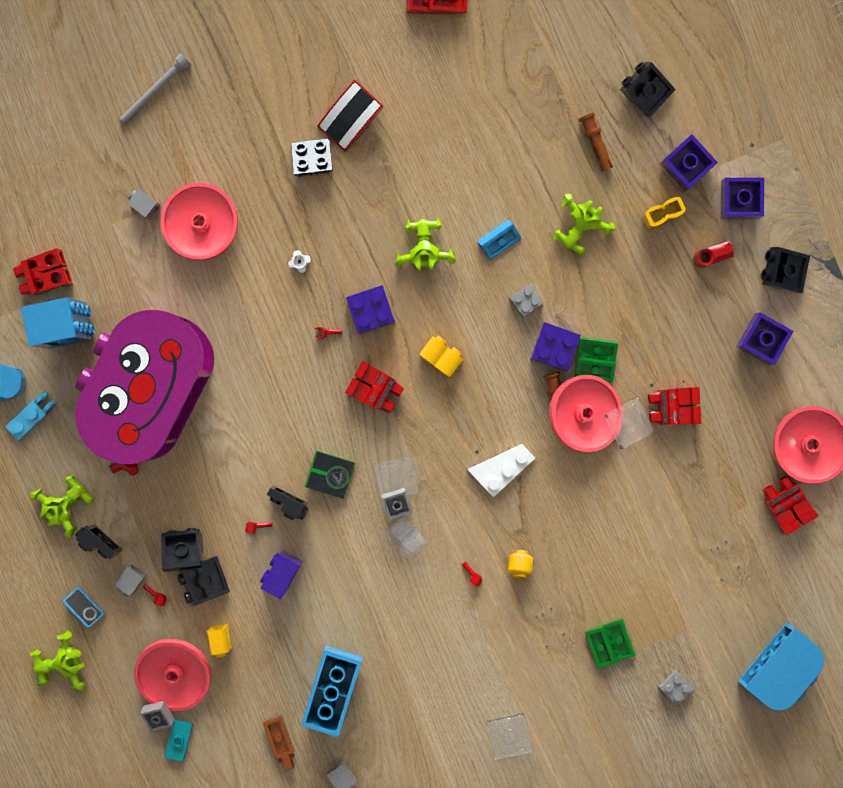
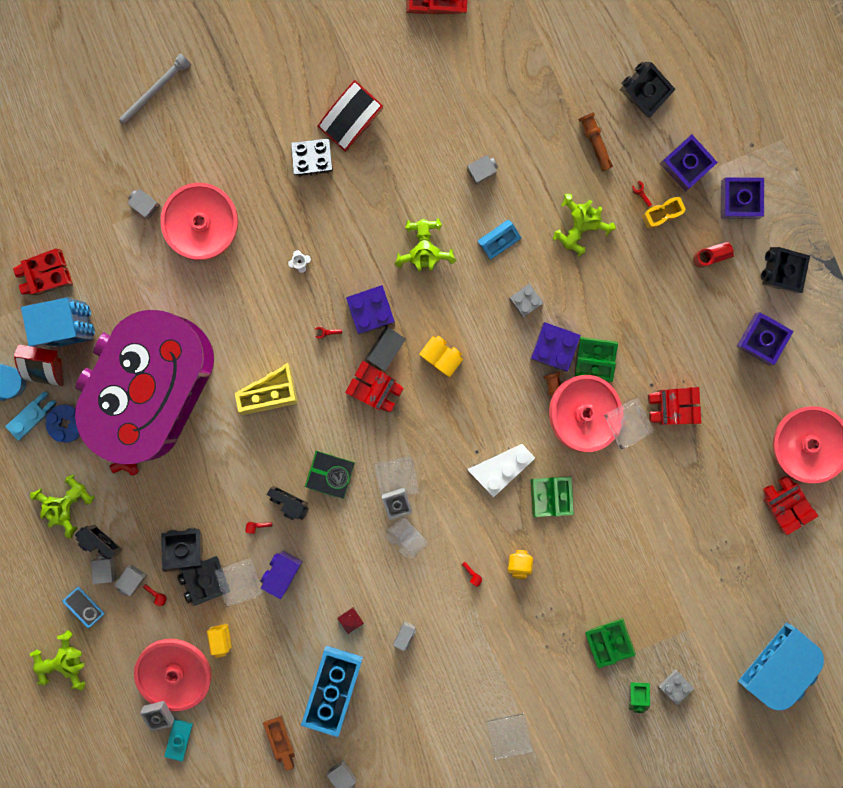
(39, 365): none -> slope
(54, 421): none -> blue plate
(103, 570): none -> light grey brick
(238, 582): none -> clear tile
(268, 393): none -> light yellow wedge
(350, 620): none -> dark red plate
(385, 348): none -> dark grey hinge
(403, 638): none -> light grey piece
(482, 169): none -> light grey brick
(552, 496): none -> green slope
(639, 697): none -> green bracket
(640, 192): none -> red hand

